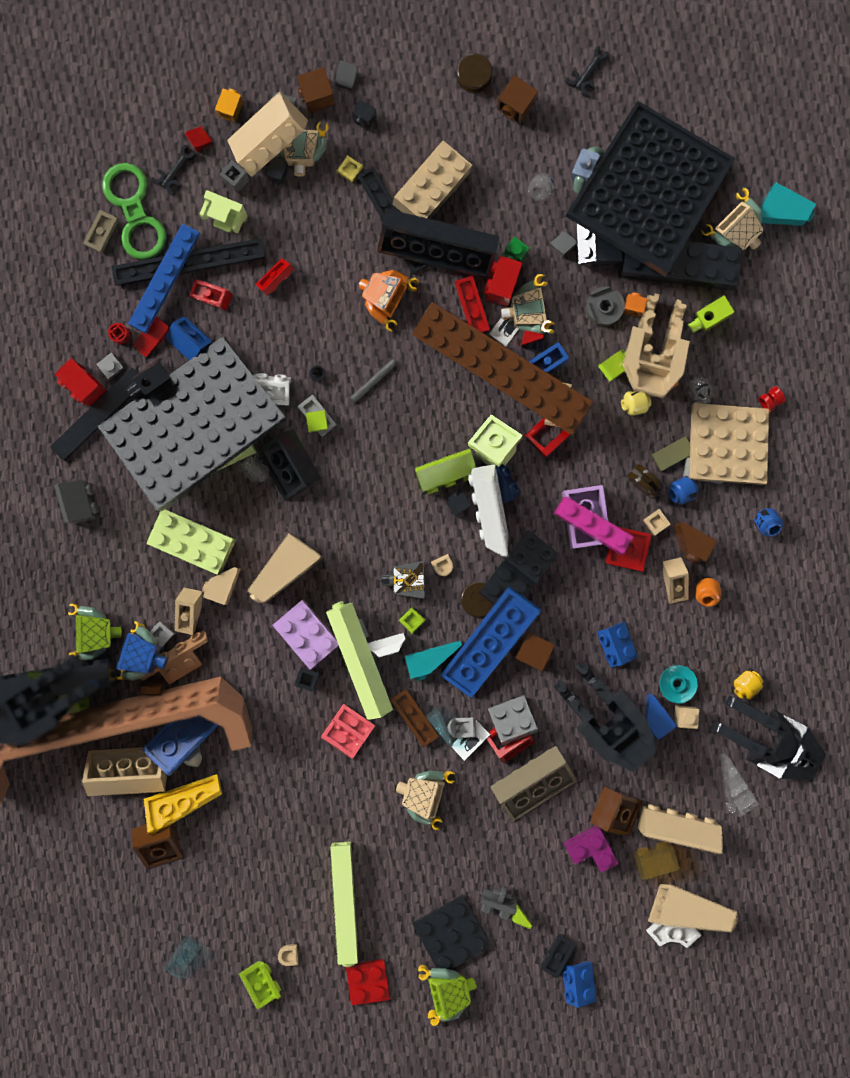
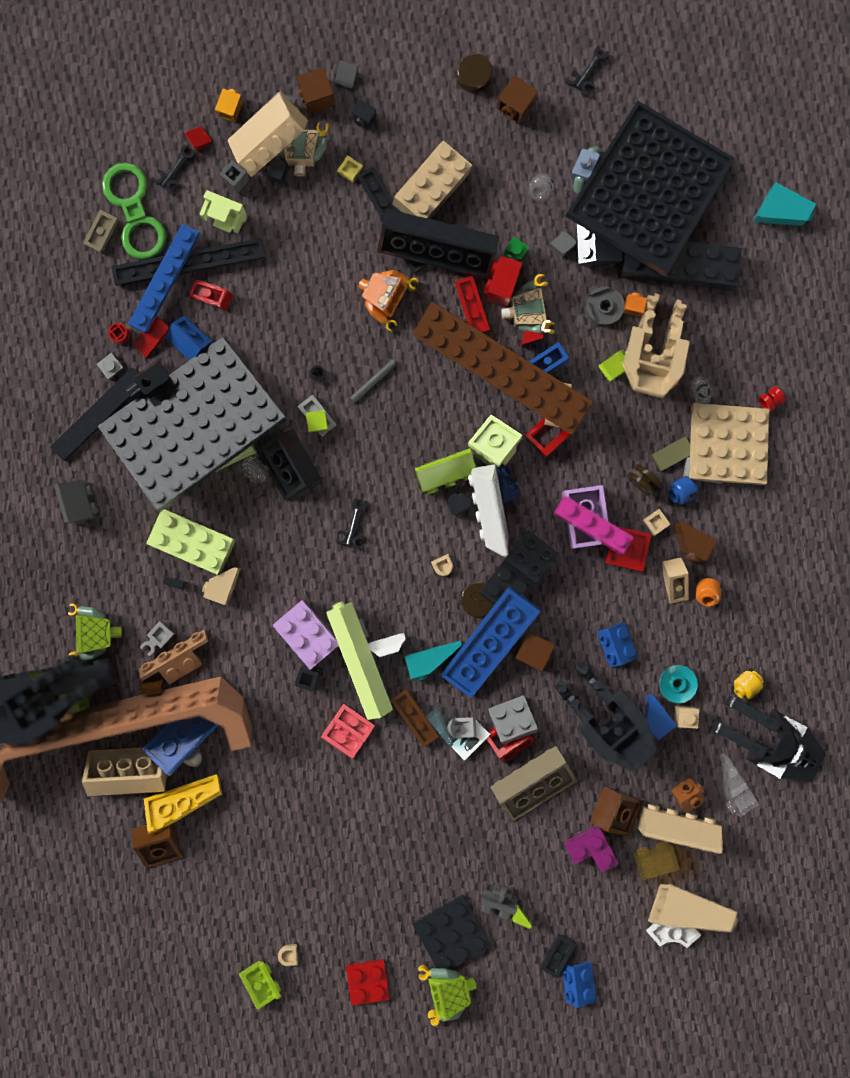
(80, 382): red brick -> none
(140, 654): blue torso -> none
(174, 582): none -> black tile
(183, 956): clear light blue slope -> none
(187, 610): tan slope -> none
(274, 276): red plate -> none
(276, 387): white bracket -> none
(285, 566): tan slope -> none
(344, 903): yellowish green brick -> none
(350, 538): none -> black bar
(406, 579): torso -> none
(412, 620): lime tile -> none
(423, 796): tan torso -> none
(504, 330): white sticker -> none
(636, 402): light yellow head -> none
(688, 795): none -> dark orange brick
(718, 311): lime torso -> none
(740, 226): tan torso -> none
(768, 522): blue head -> none

